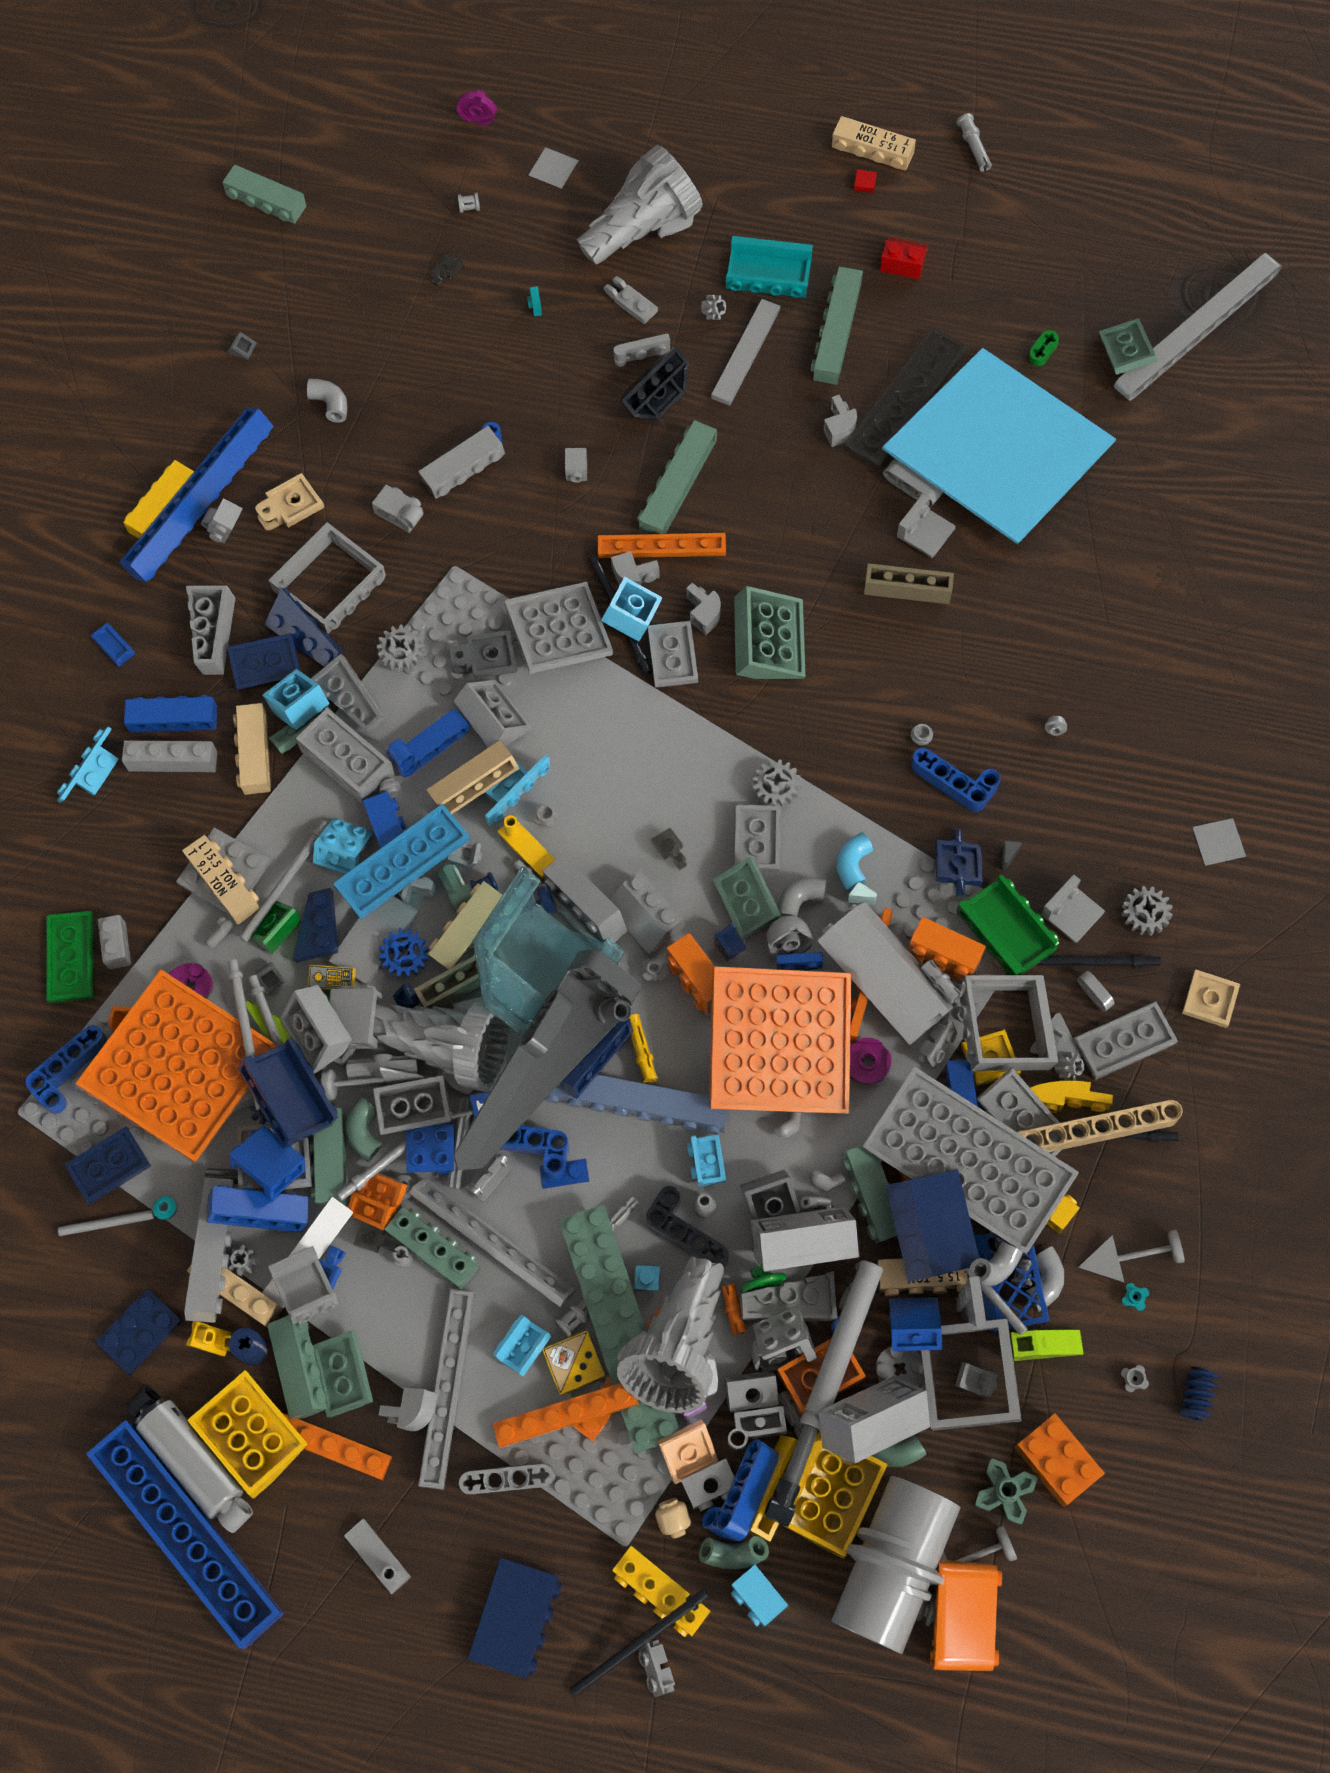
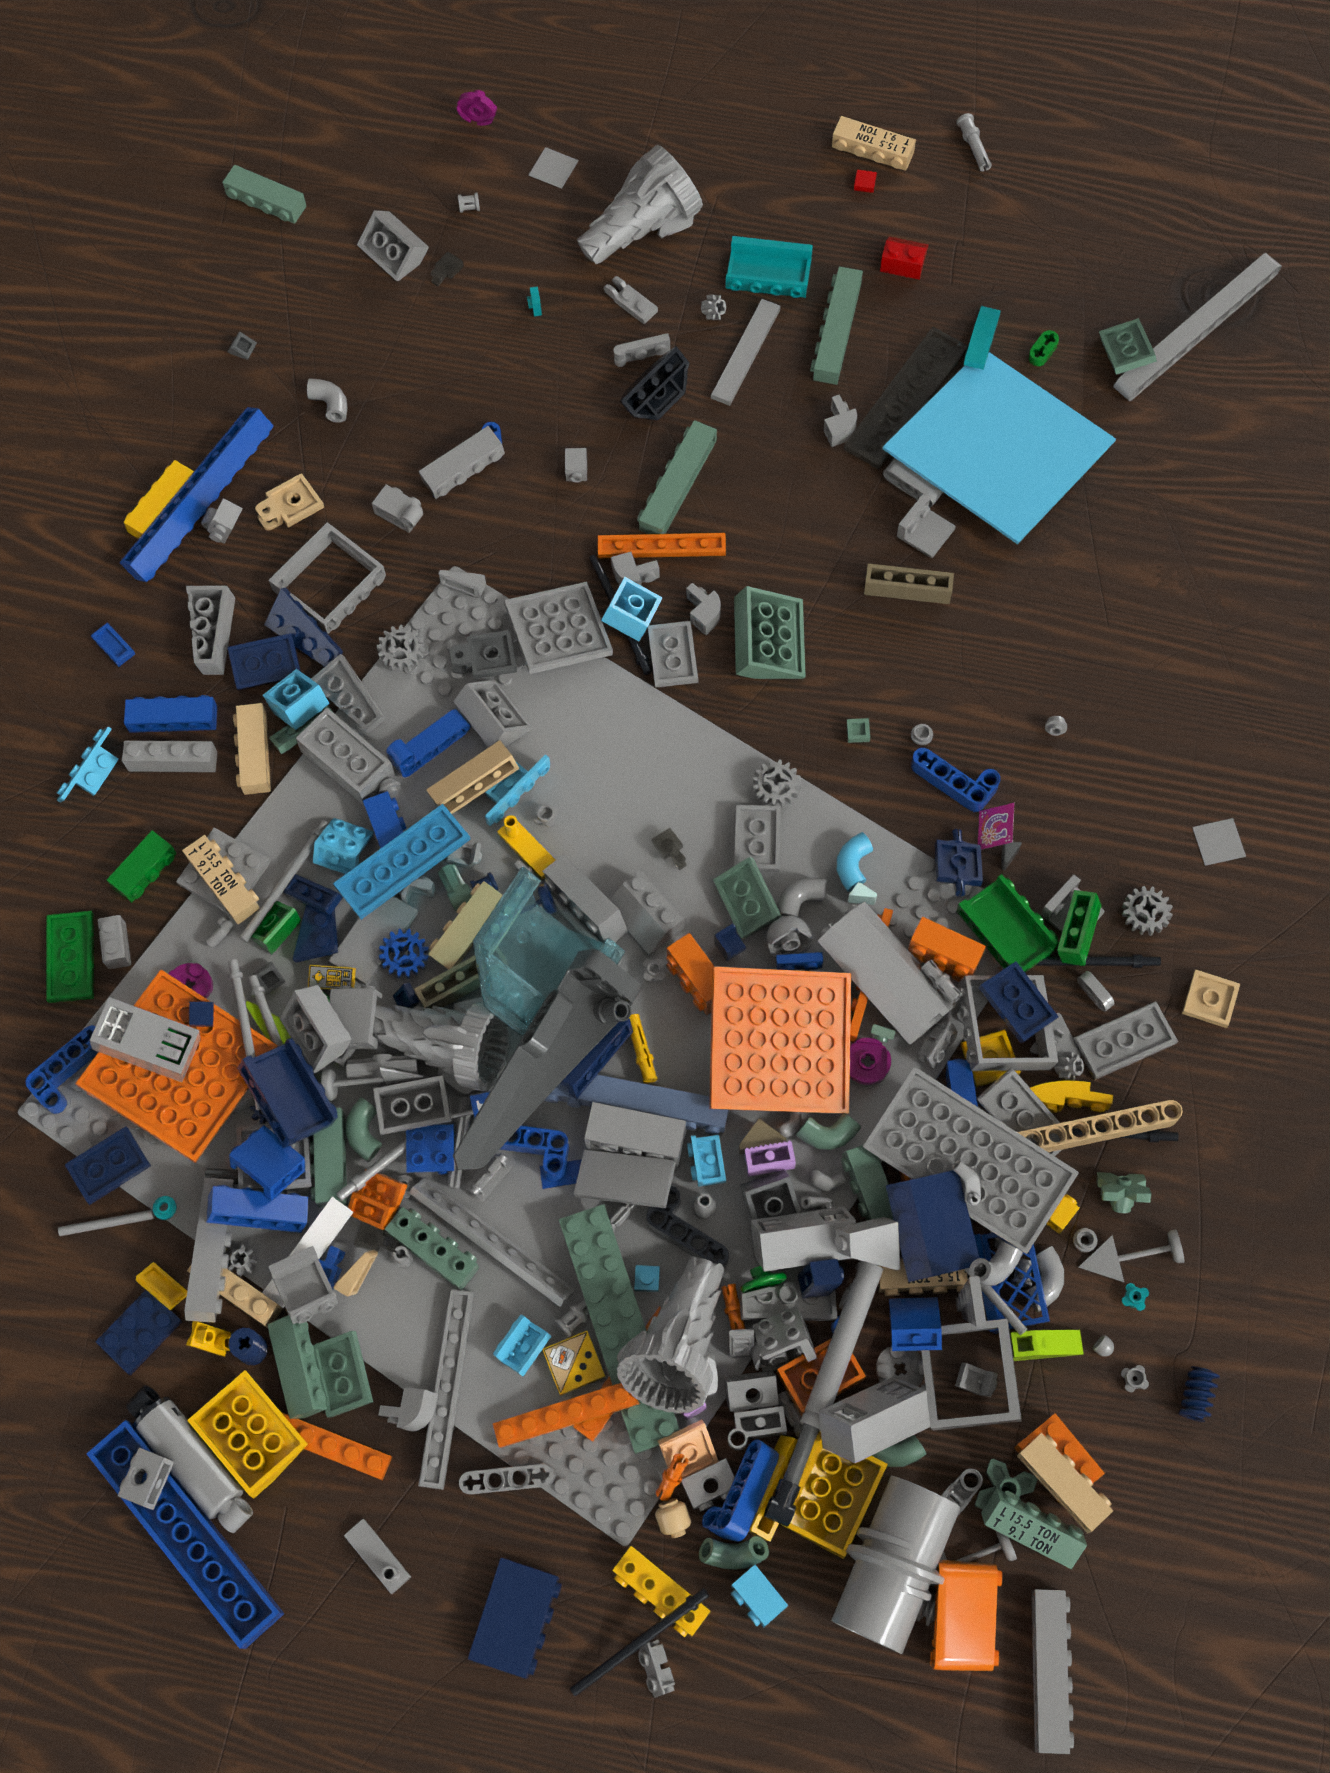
(142, 867): none -> green brick
(145, 1039): none -> light grey piece
(157, 1472): none -> light grey brick
(161, 1286): none -> yellow tile
(201, 1014): none -> dark blue tile
(312, 894): none -> dark blue tile
(354, 1277): none -> tan slope
(392, 244): none -> light grey slope
(468, 583): none -> light grey slope
(624, 1178): none -> light grey tile
(634, 1133): none -> light grey piece
(672, 1477): none -> orange pin
(741, 1342): none -> light grey slope
(760, 1135): none -> dark tan slope
(769, 1158): none -> lavender brick
(820, 1278): none -> dark blue brick
(829, 1137): none -> sand green cylinder
(858, 730): none -> sand green plate
(871, 1242): none -> light grey slope
(882, 1033): none -> sand green plate
(960, 1491): none -> light grey piece
(971, 1183): none -> light grey arm
(982, 337): none -> teal slope
(996, 826): none -> dark pink sticker
(1018, 1002): none -> dark blue plate
(1034, 1528): none -> sand green brick
(1050, 1672): none -> light grey brick
(1065, 1483): none -> tan brick
(1079, 927): none -> green brick
(1085, 1232): none -> light grey plate
(1104, 1346): none -> light grey hinge
(1123, 1190): none -> sand green plant

